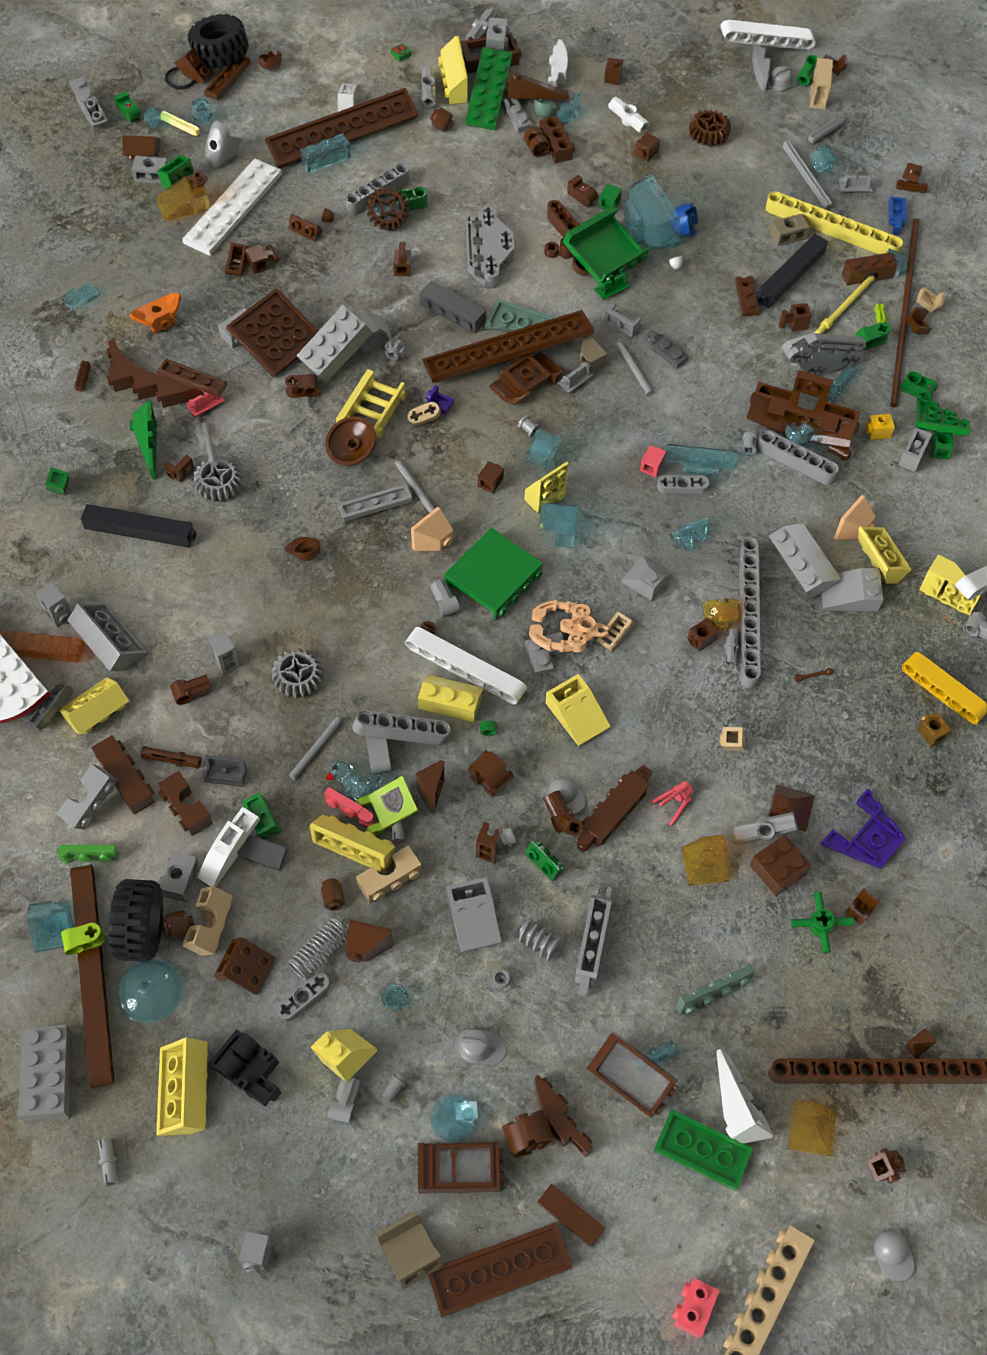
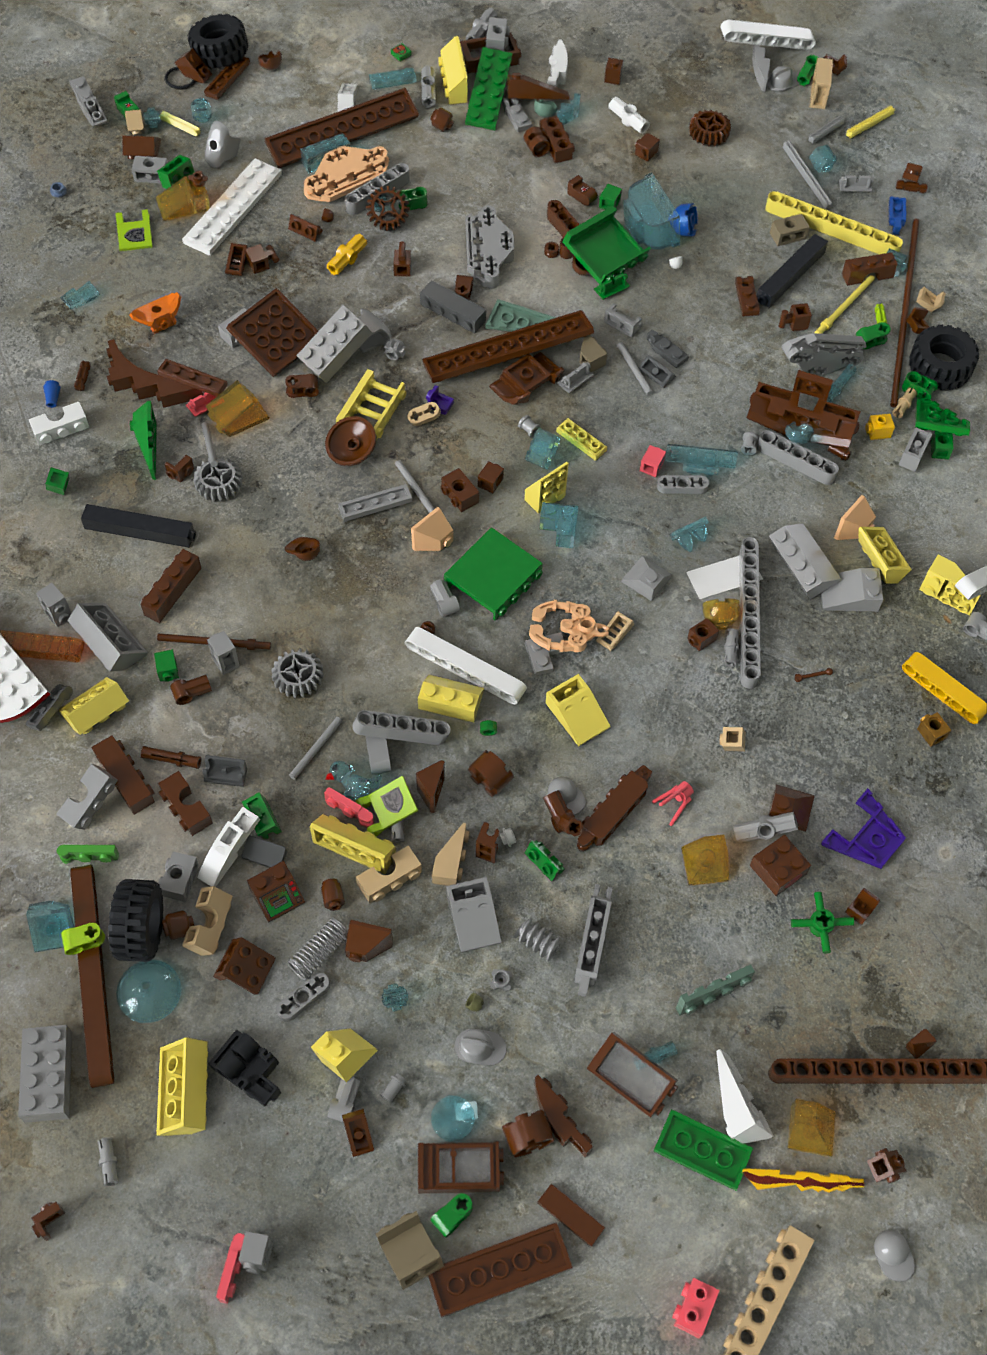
(48, 1214): none -> reddish brown bracket
(51, 392): none -> blue cone
(58, 189): none -> sand blue plate
(72, 422): none -> white arch
(134, 122): none -> tan brick
(134, 234): none -> lime flag
(166, 665): none -> green brick
(171, 585): none -> reddish brown brick
(232, 1267): none -> coral hinge
(236, 410): none -> clear yellow slope
(250, 644): none -> reddish brown bar
(275, 891): none -> reddish brown slope
(341, 168): none -> light nougat connector
(346, 254): none -> yellow piece
(358, 1132): none -> reddish brown slope
(392, 78): none -> clear light blue plate
(448, 860): none -> tan slope
(449, 1217): none -> green piece
(459, 490): none -> reddish brown brick
(464, 286): none -> reddish brown piece
(474, 1002): none -> olive hinge
(581, 439): none -> light yellow tile
(656, 371): none -> dark grey slope
(716, 577): none -> white sticker
(802, 1179): none -> yellow sword
(871, 121): none -> light yellow axle
(904, 402): none -> tan pin
(951, 343): none -> black tyre

